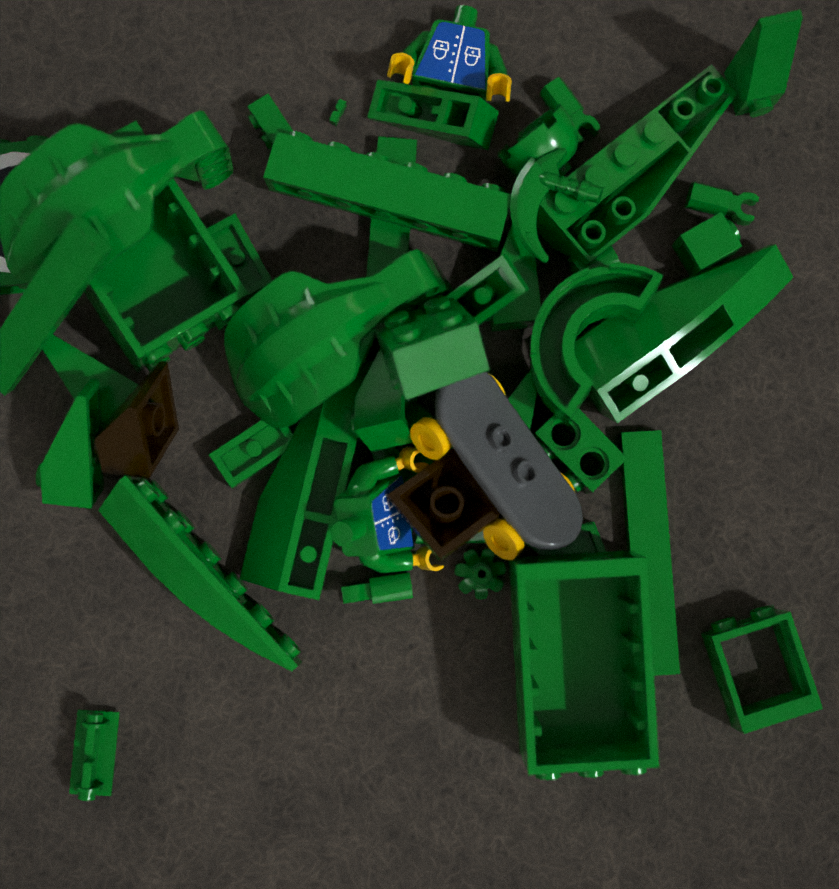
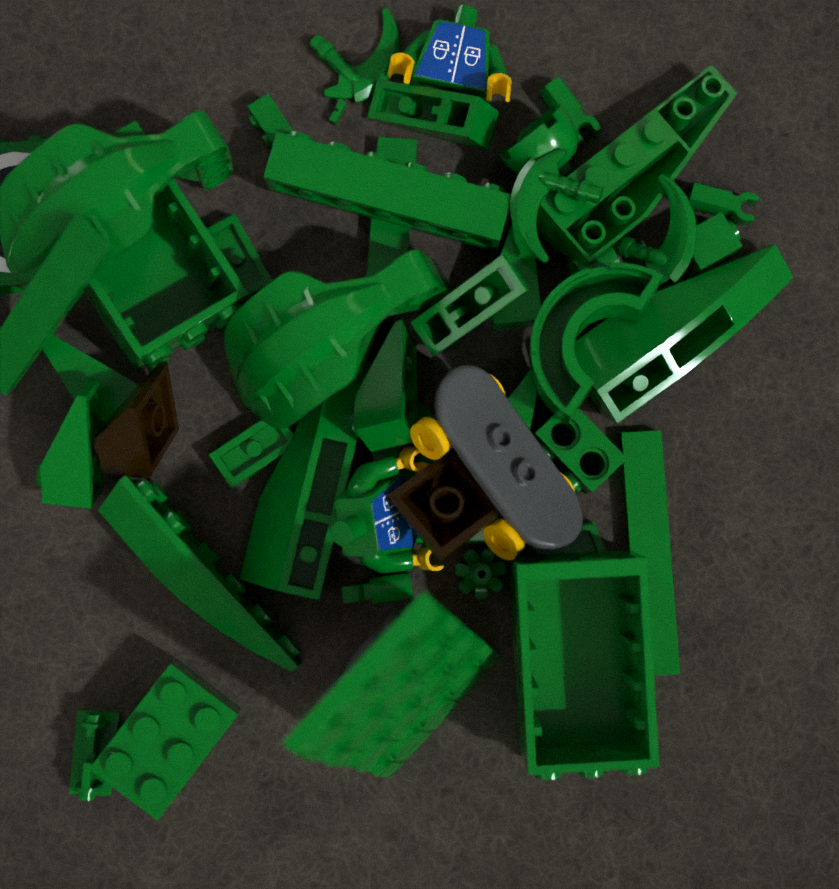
(165, 739): none -> green brick
(361, 80): none -> green piece
(394, 691): none -> green piece
(431, 347): green brick -> none
(679, 245): none -> green piece
(764, 63): green slope -> none
(772, 710): green window -> none

